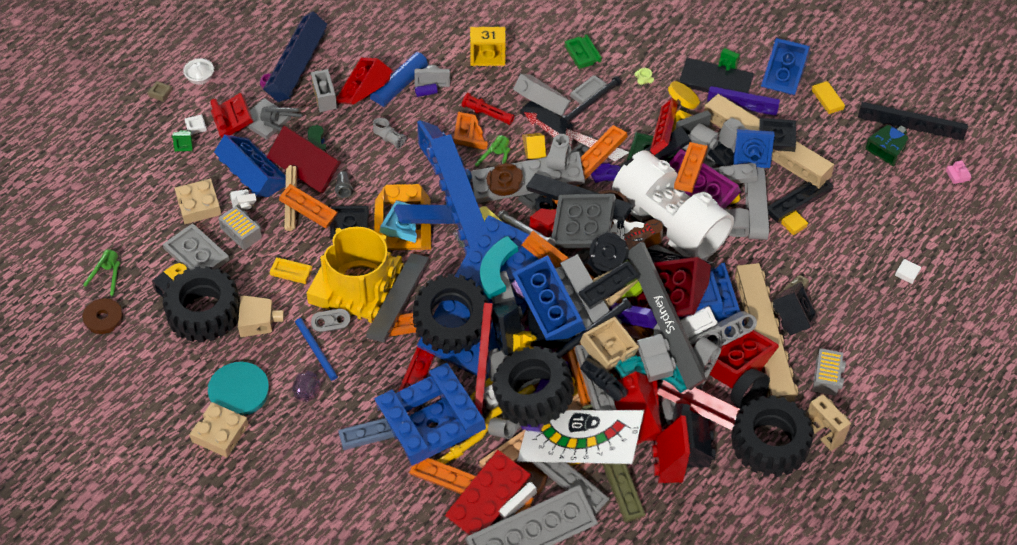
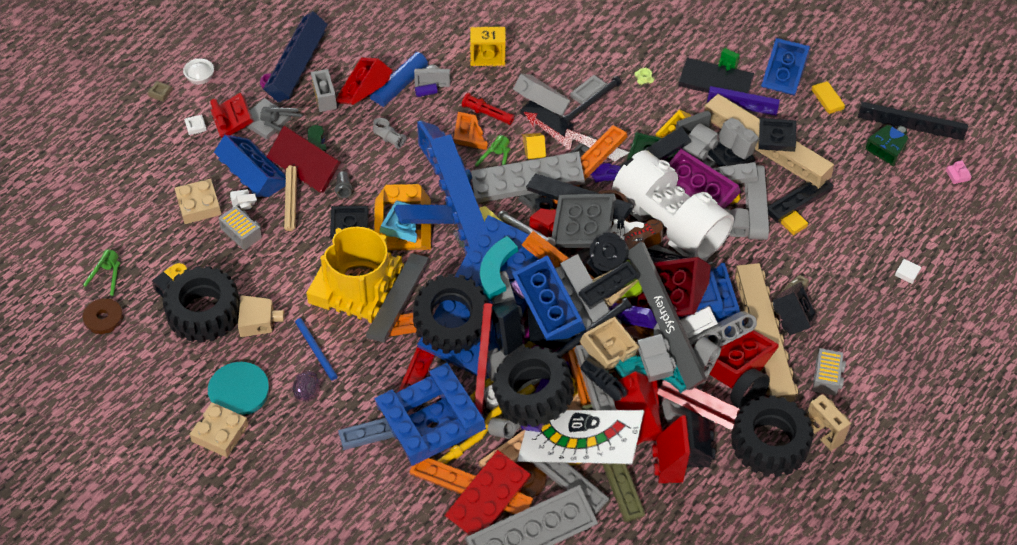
(182, 141): green tile -> none
(195, 249): light grey plate -> none
(291, 270): yellow tile -> none
(308, 206): orange plate -> none
(330, 319): light grey plate -> none
(505, 179): reddish brown tile -> none
(518, 501): white tile -> none
(522, 340): yellow tile -> none
(559, 153): light grey piece -> none
(582, 51): green plate -> none
(664, 126): red tile -> none
(680, 410): black tile -> none
(684, 94): yellow tile -> none
(690, 167): orange plate -> none
(753, 147): blue plate -> none

